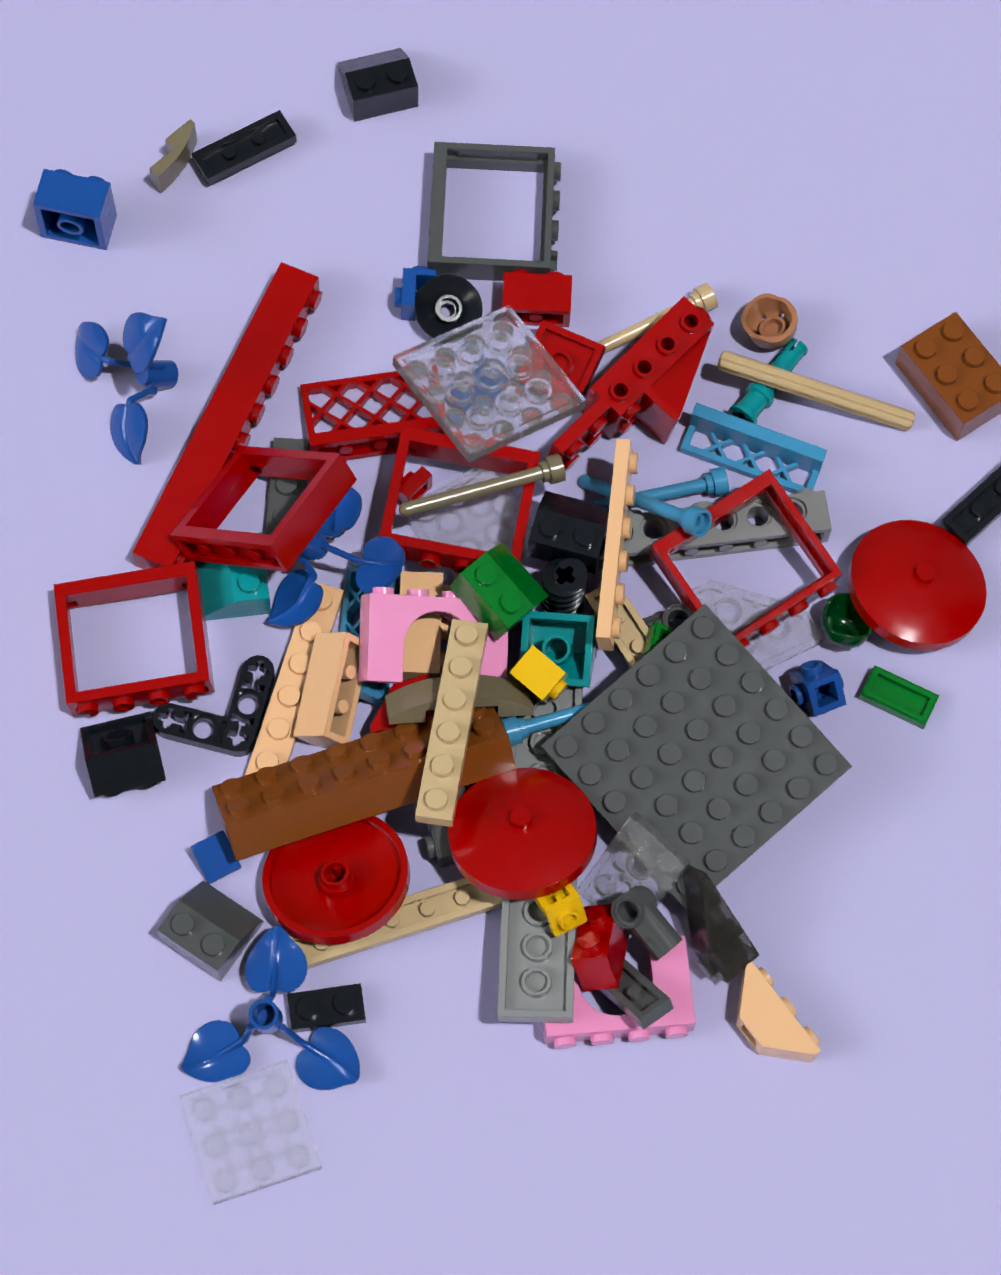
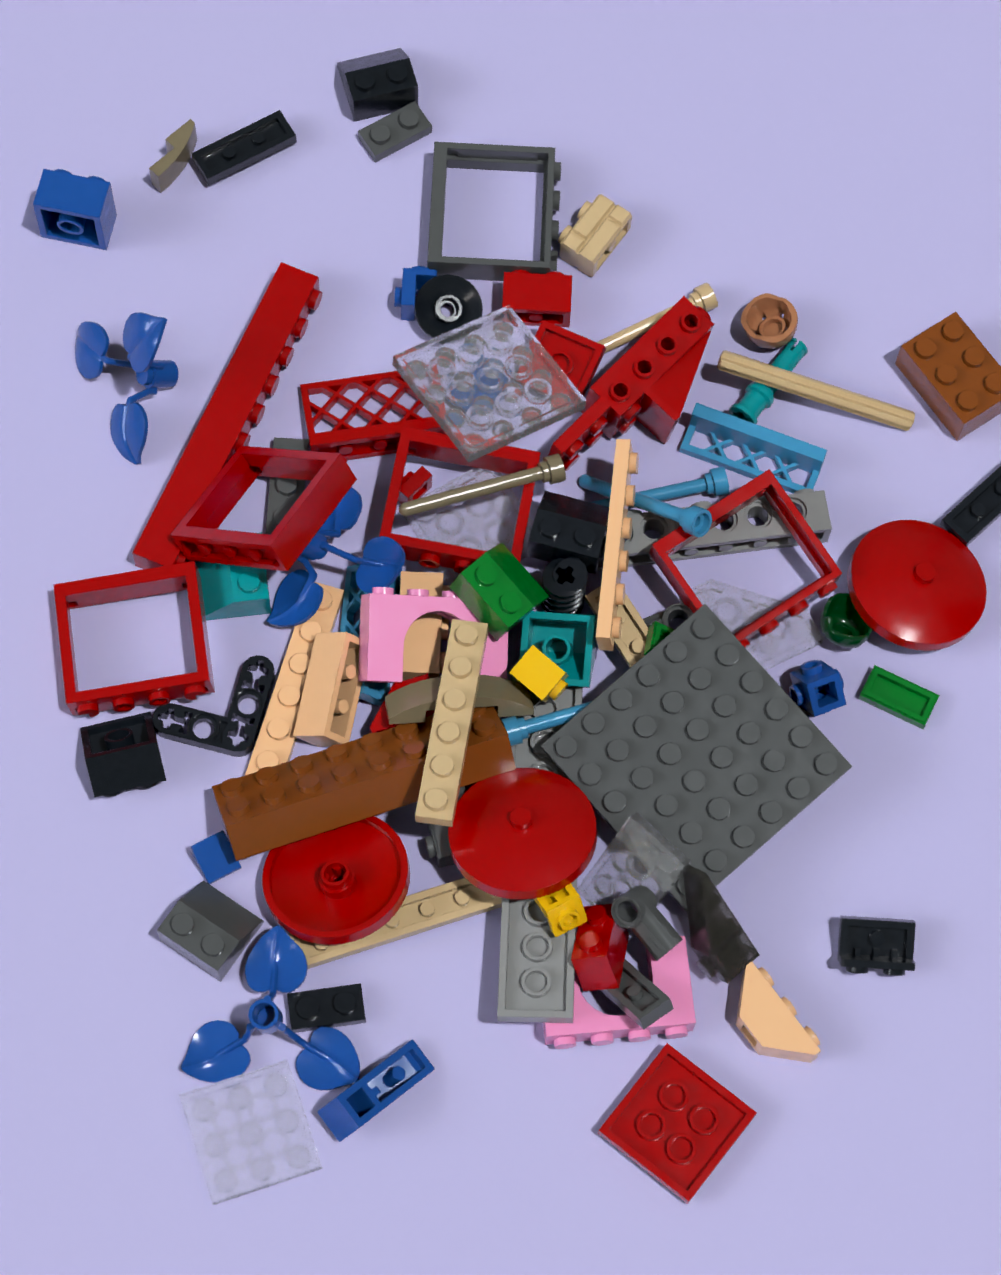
(376, 1090): none -> blue slope
(395, 131): none -> dark grey plate
(594, 235): none -> tan brick
(677, 1123): none -> red plate
(876, 944): none -> black bracket

